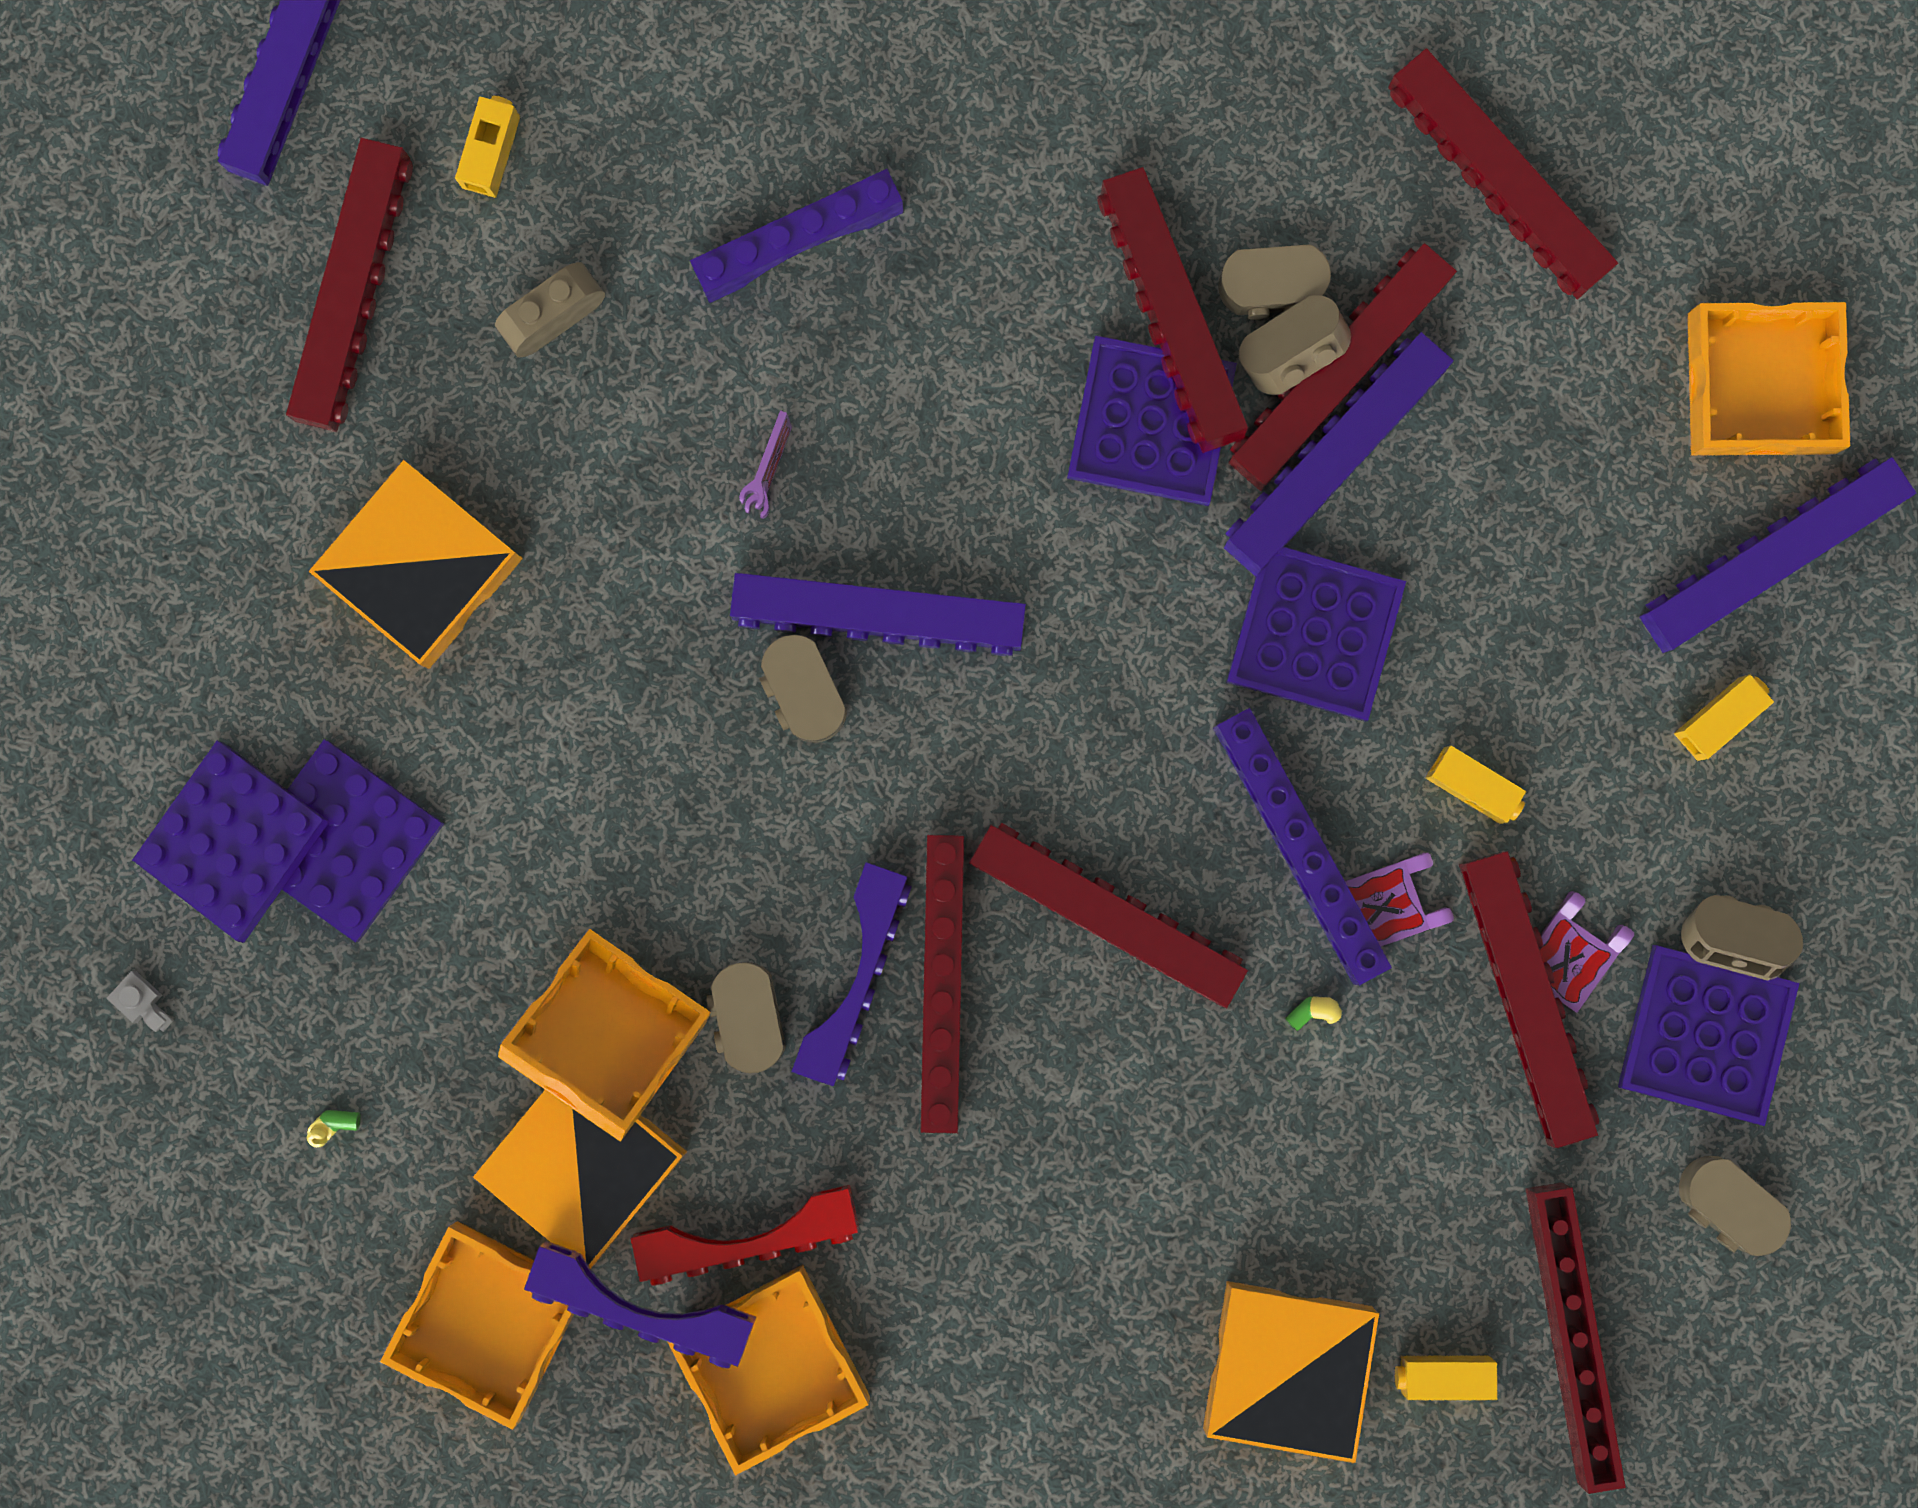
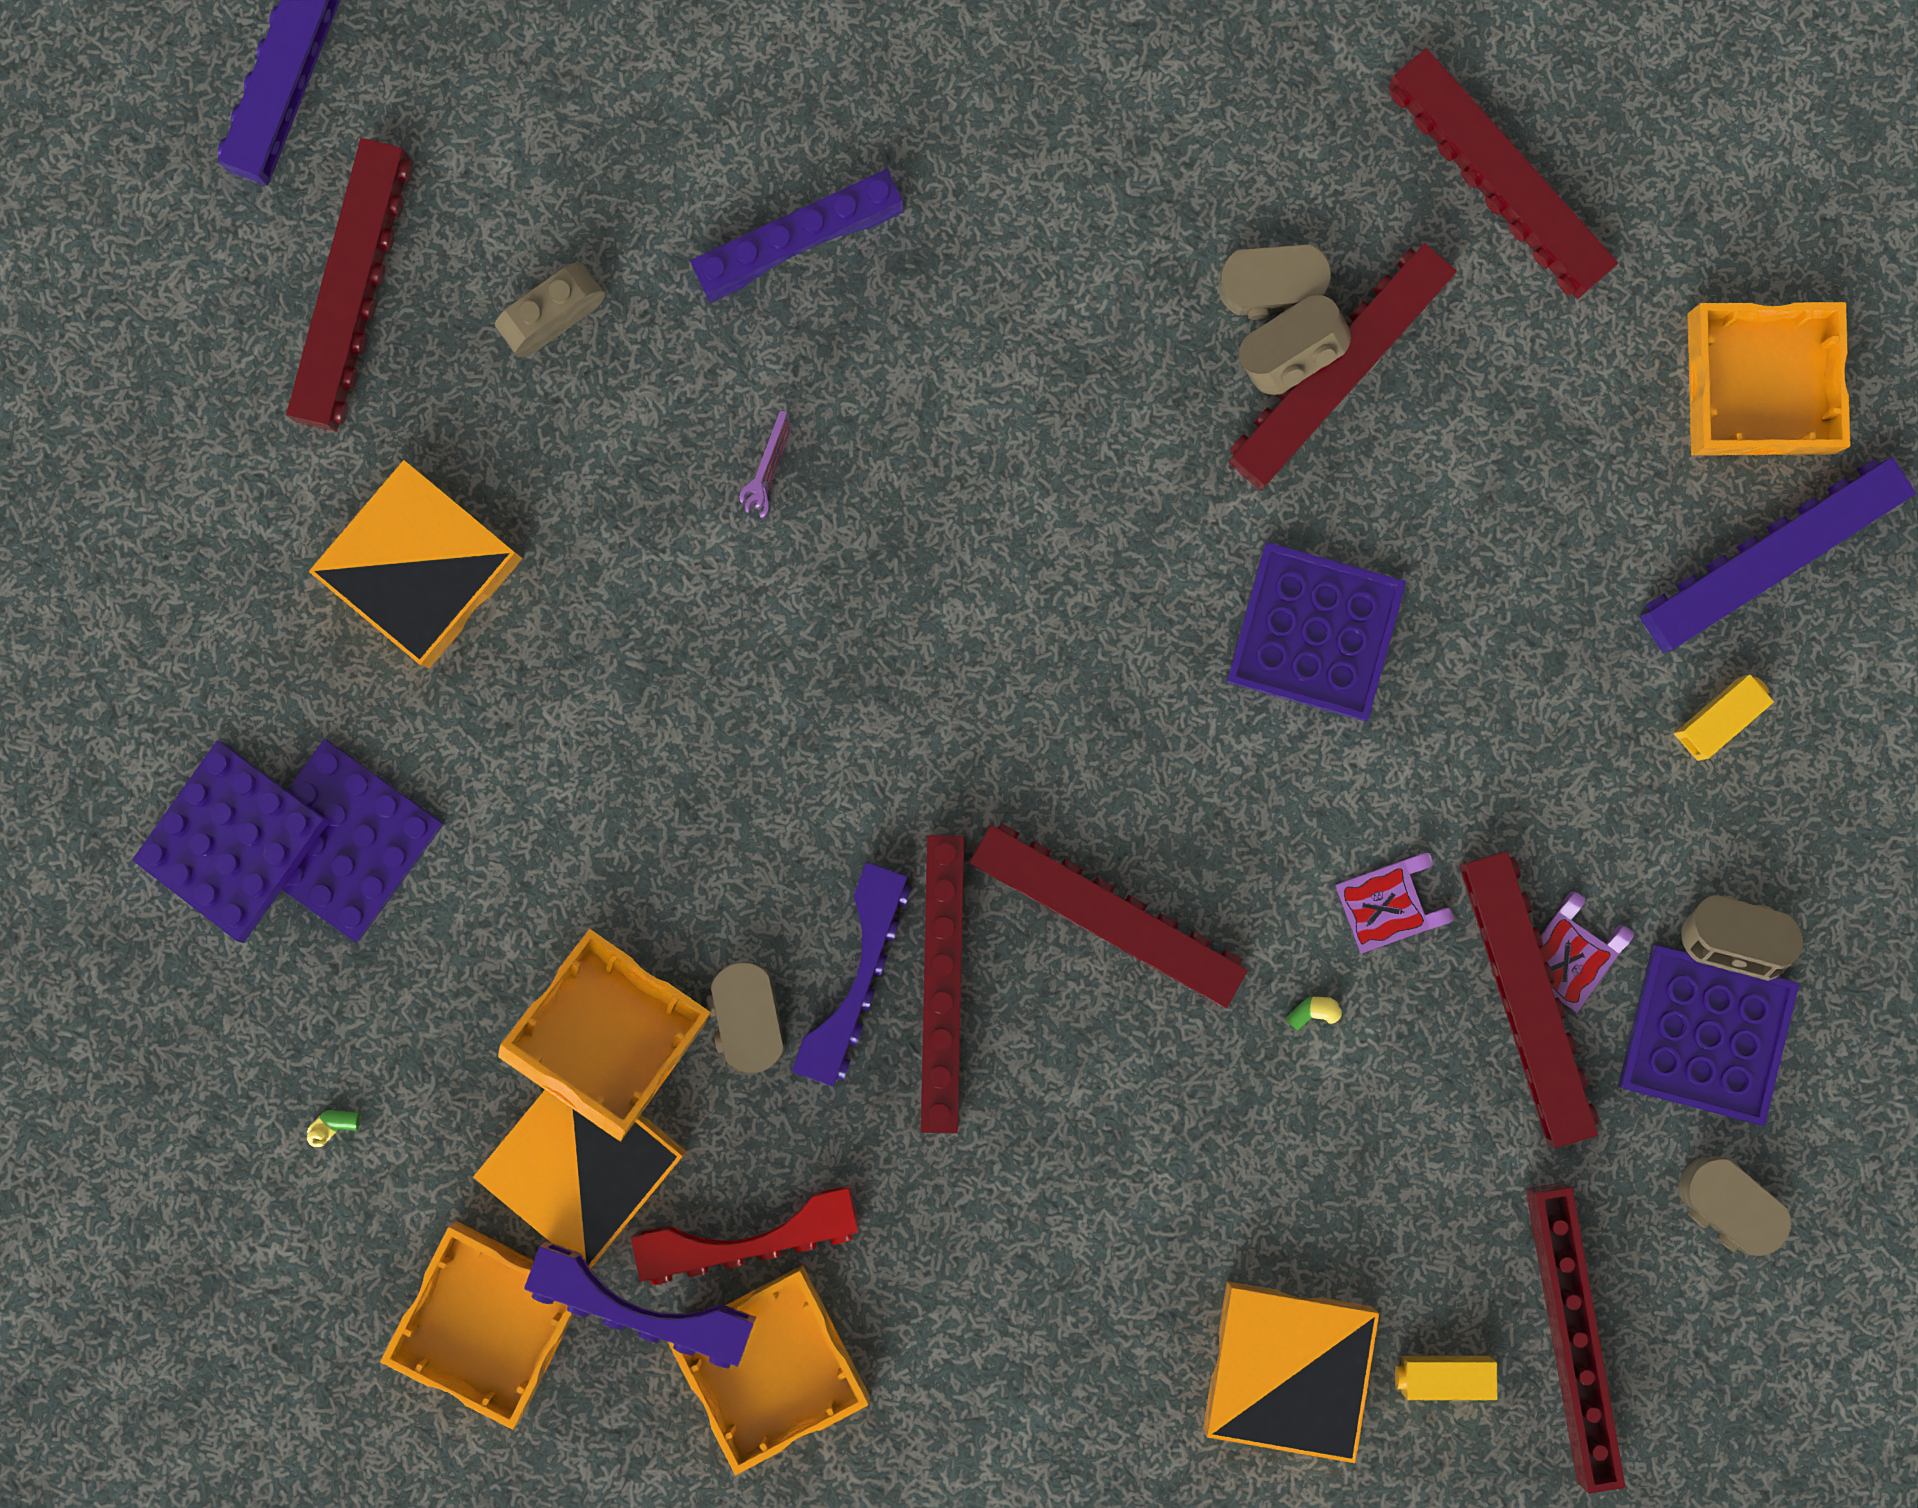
(137, 1000): light grey plate -> none
(488, 146): yellow brick -> none
(802, 689): dark tan brick -> none
(877, 612): dark purple brick -> none
(1133, 429): dark purple plate -> none
(1172, 310): dark red brick -> none
(1302, 847): dark purple brick -> none
(1337, 454): dark purple brick -> none
(1477, 785): yellow brick -> none

